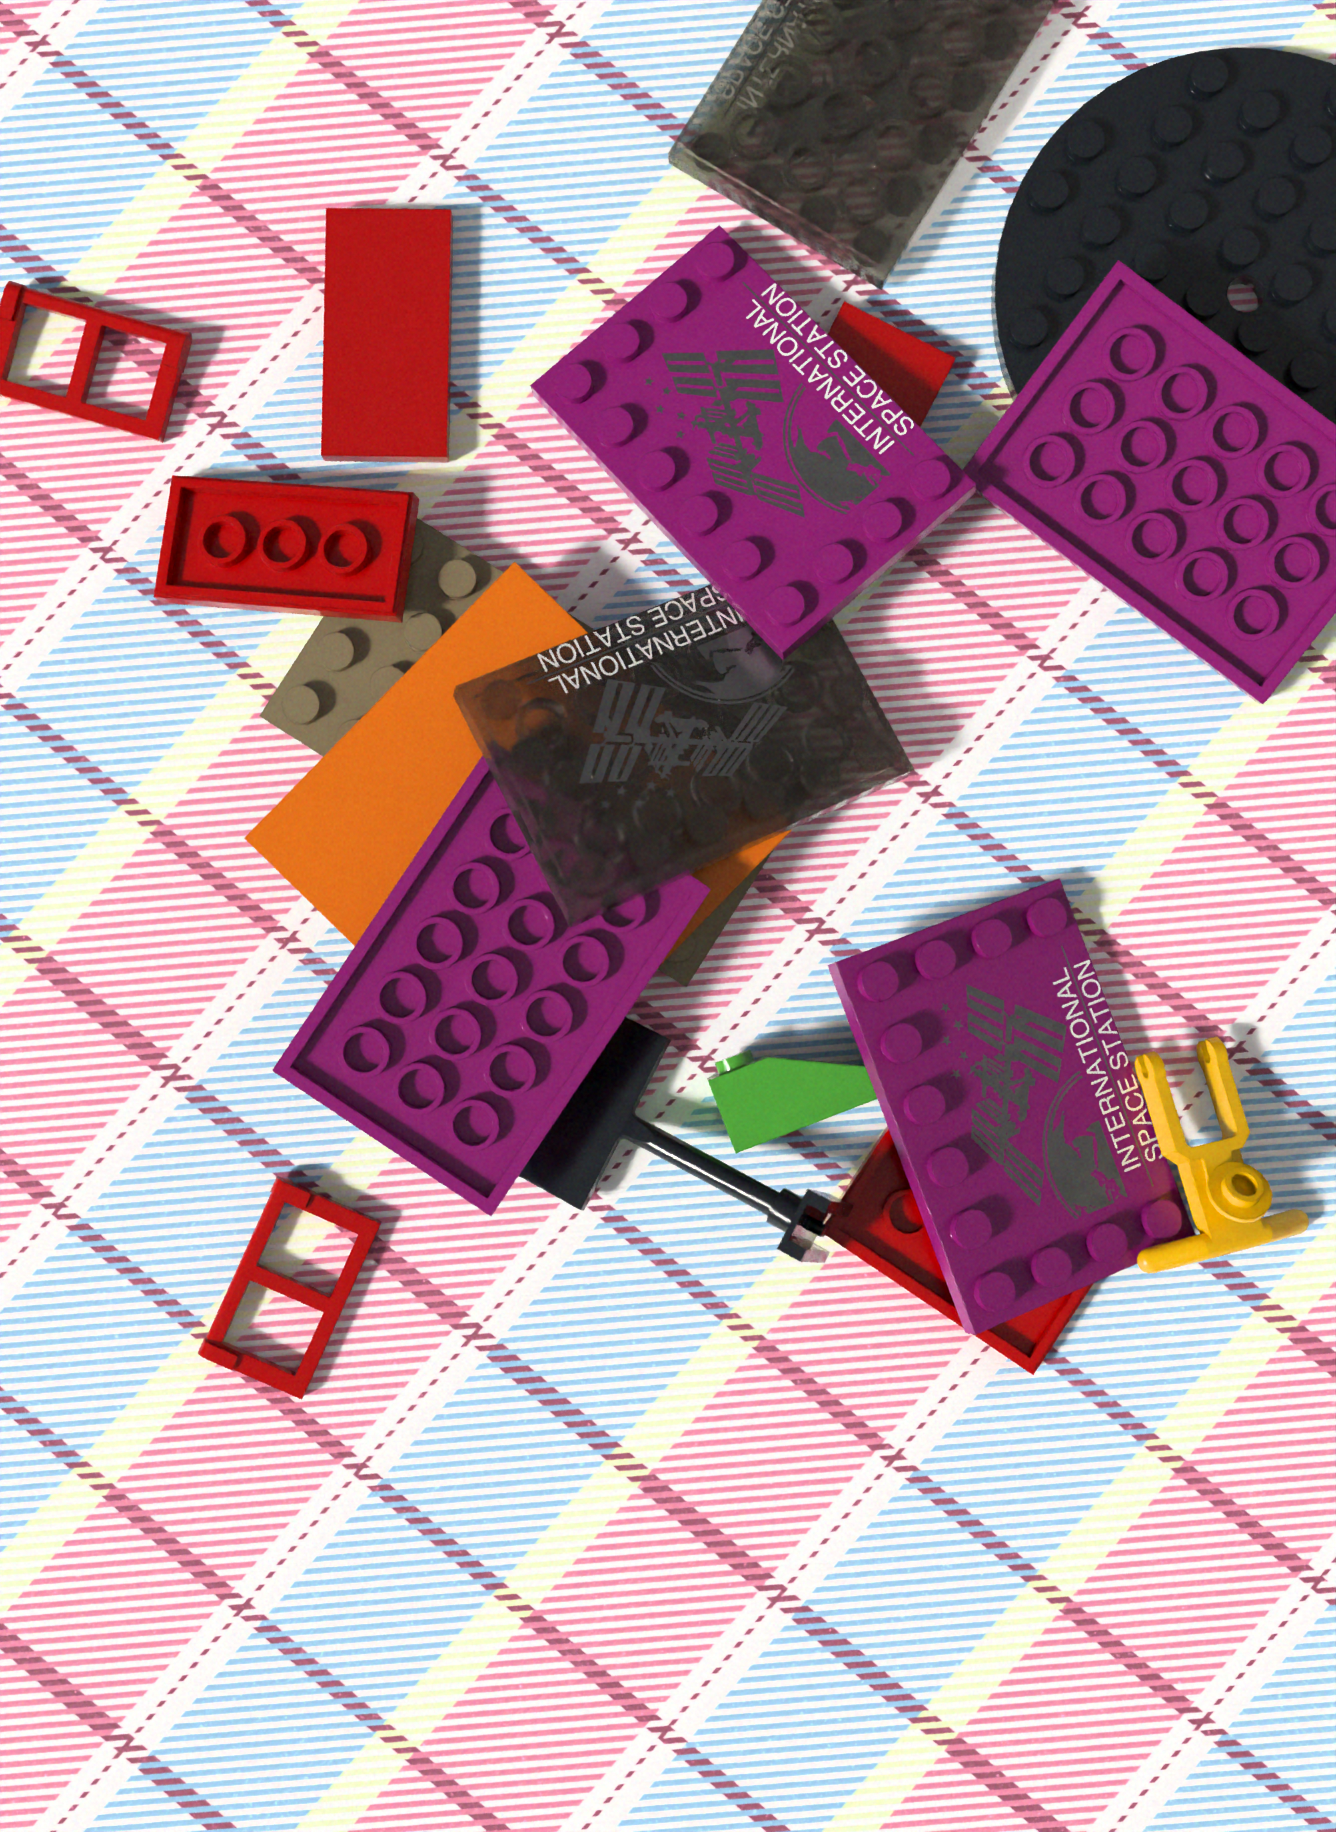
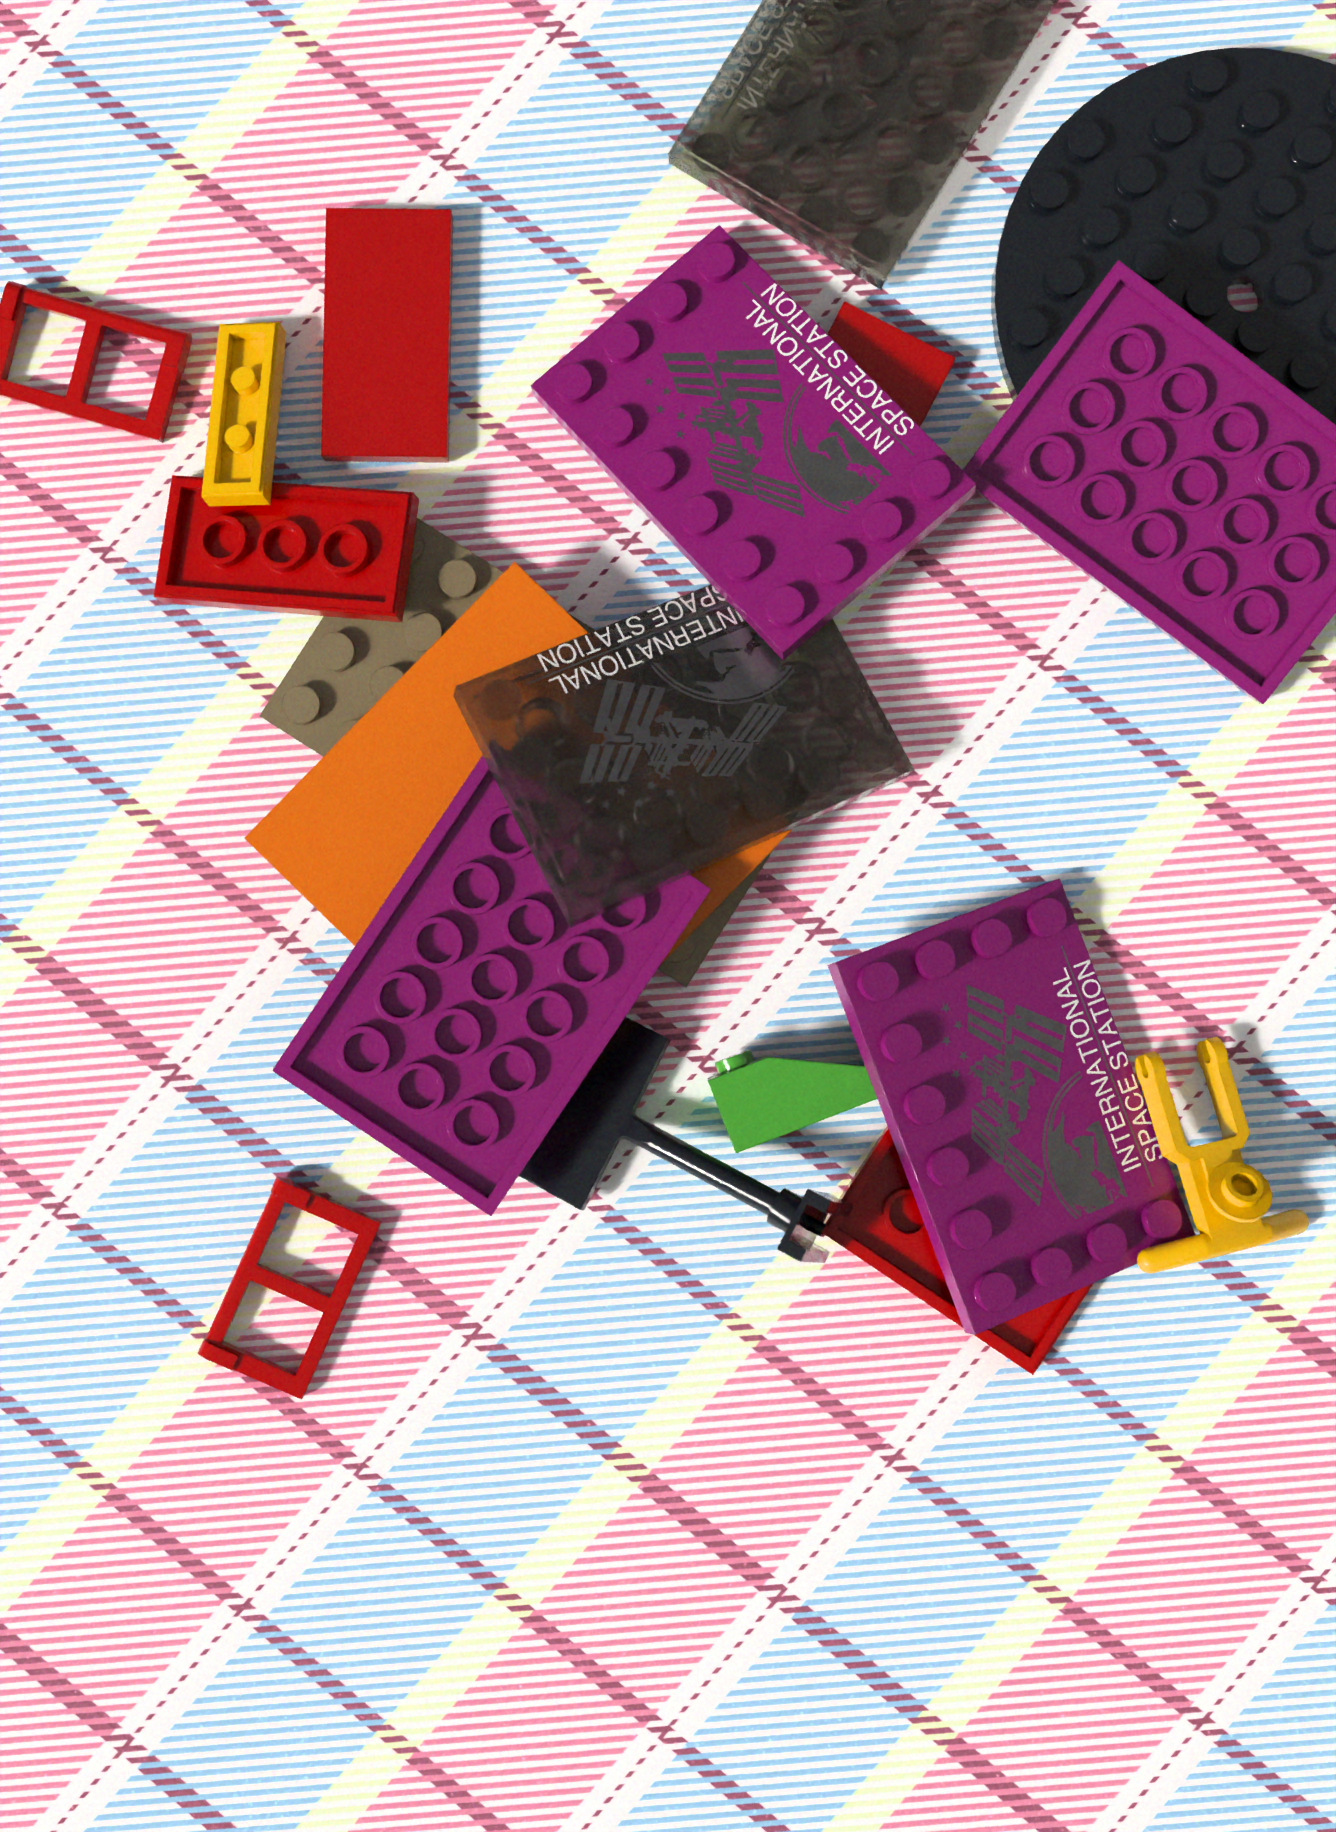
(244, 414): none -> yellow tile

